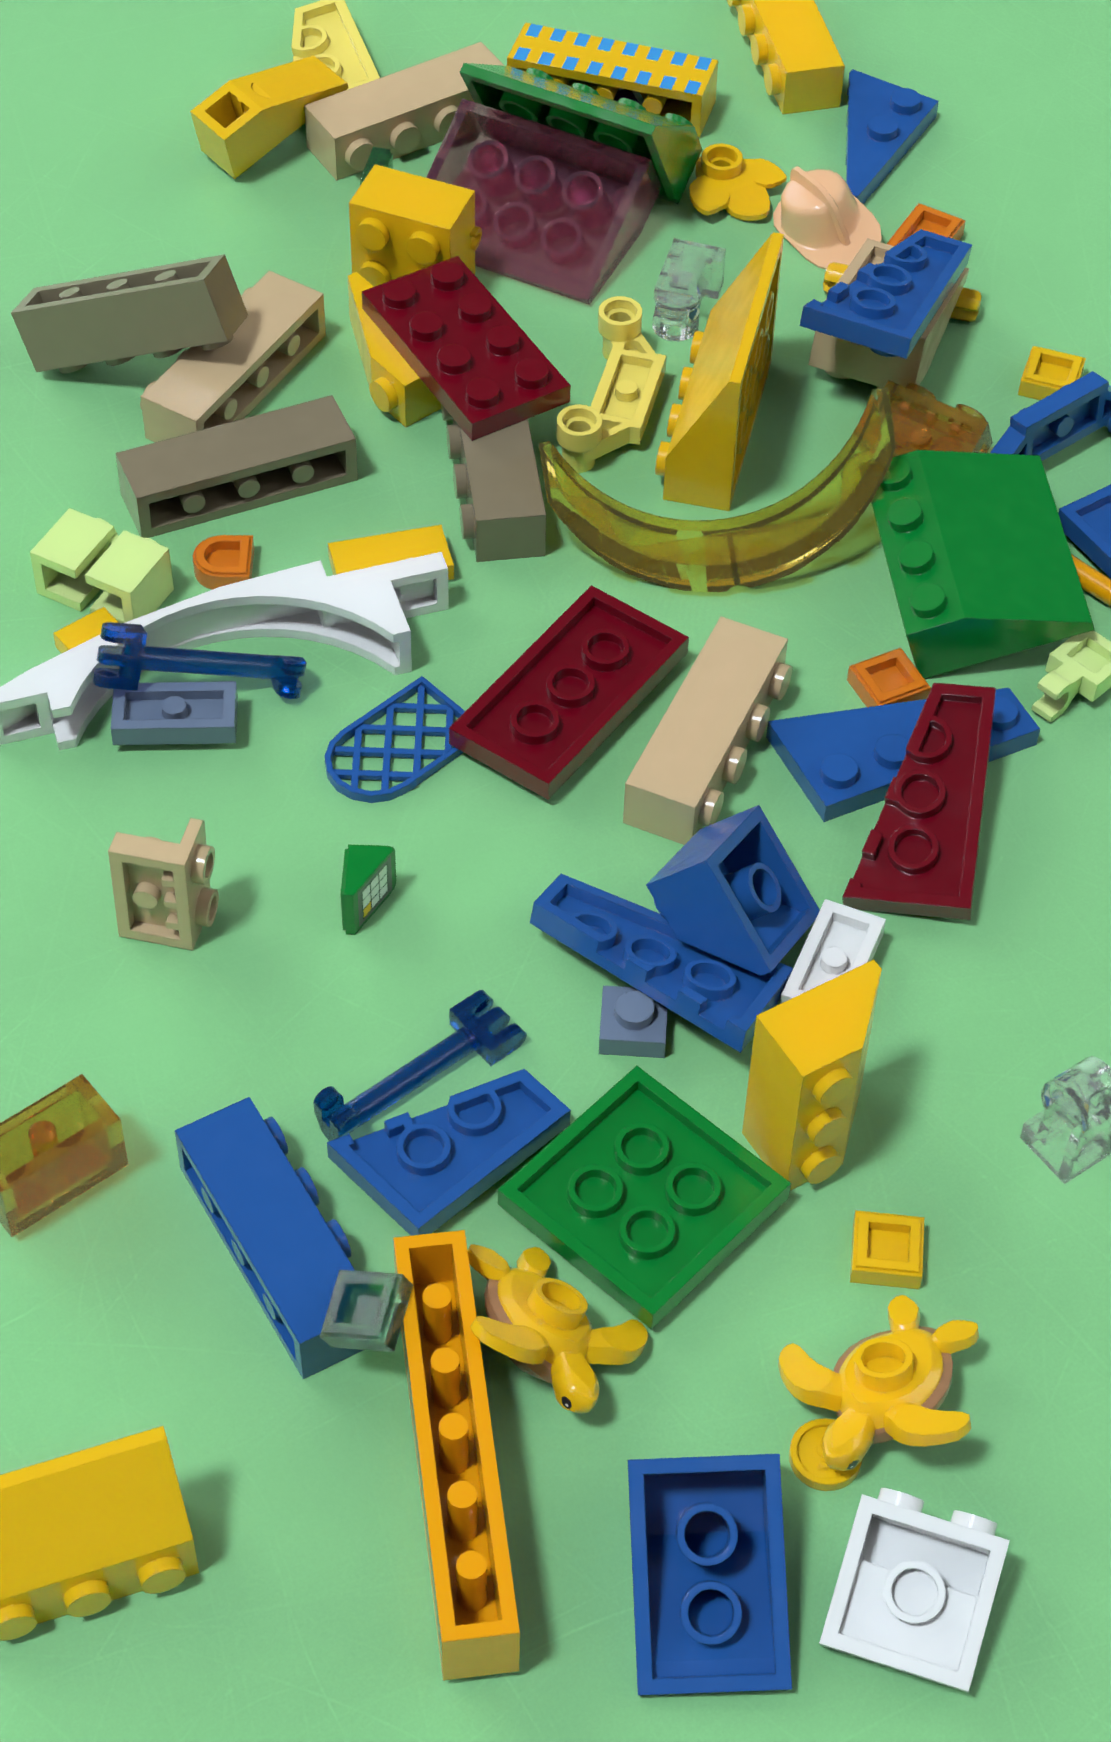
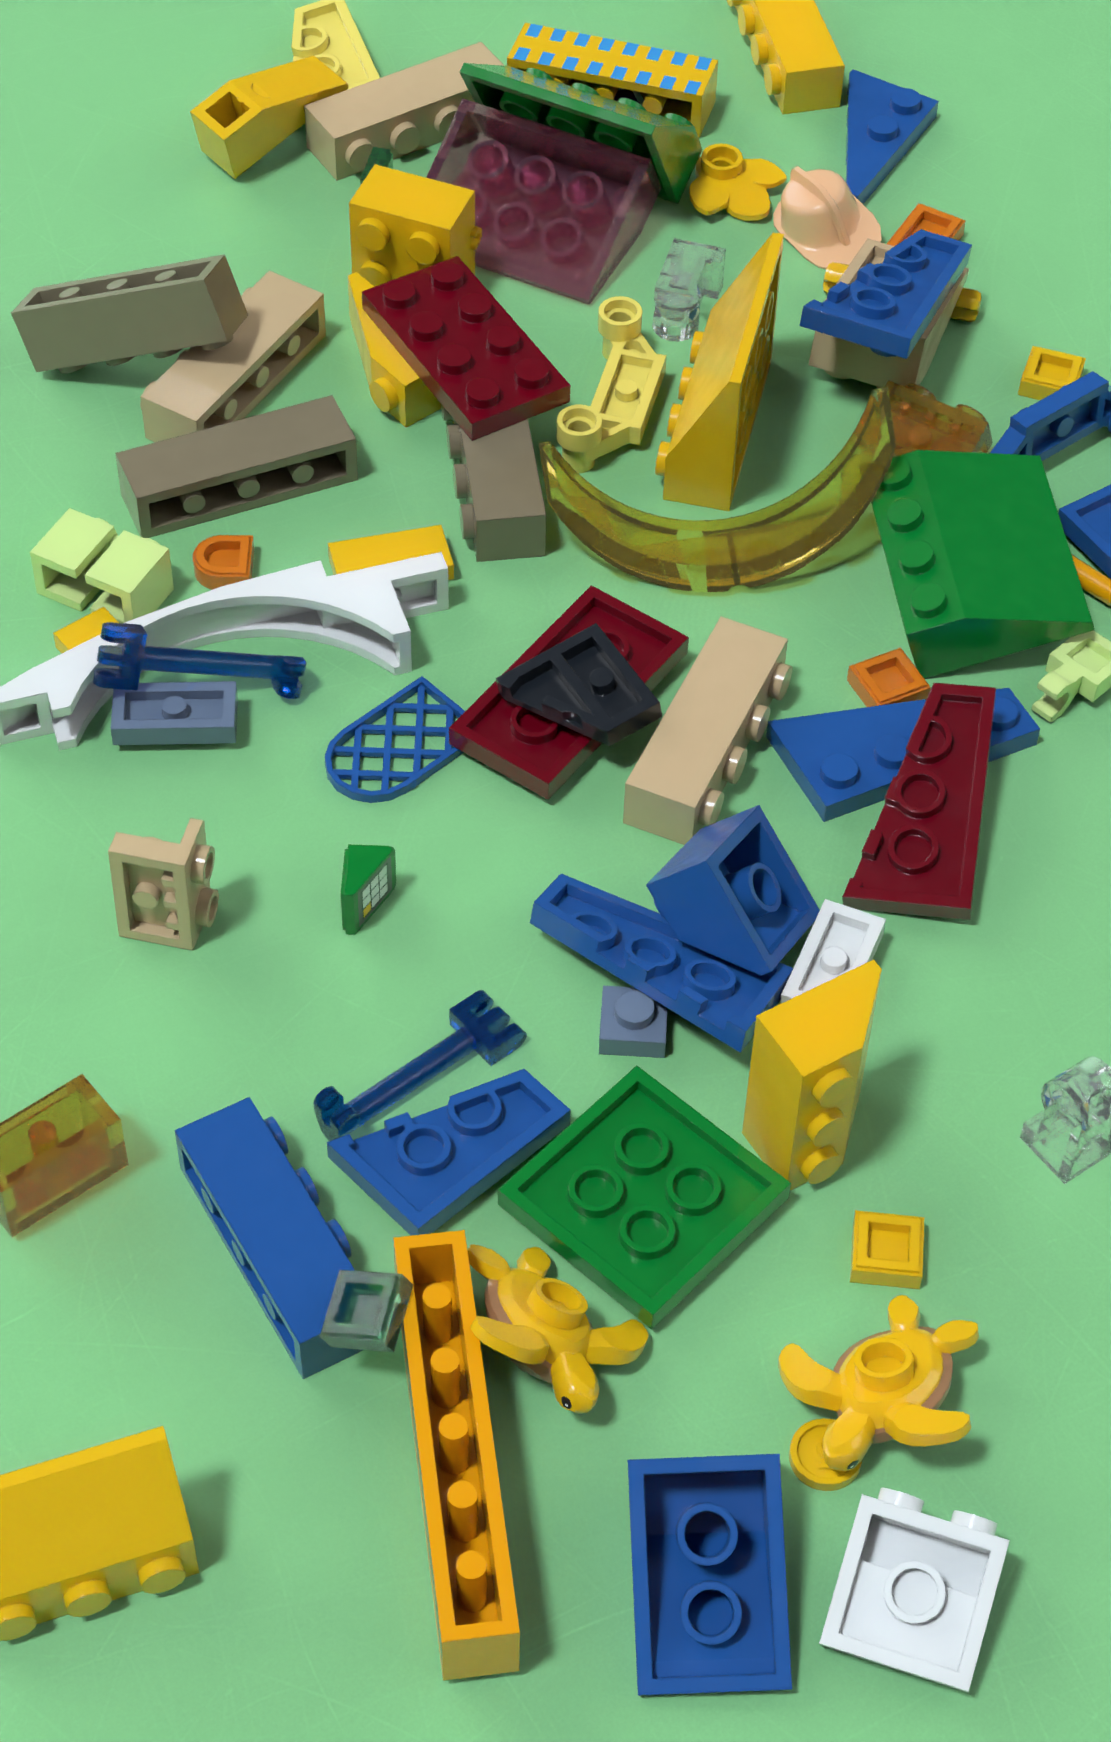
(584, 688): none -> black wing

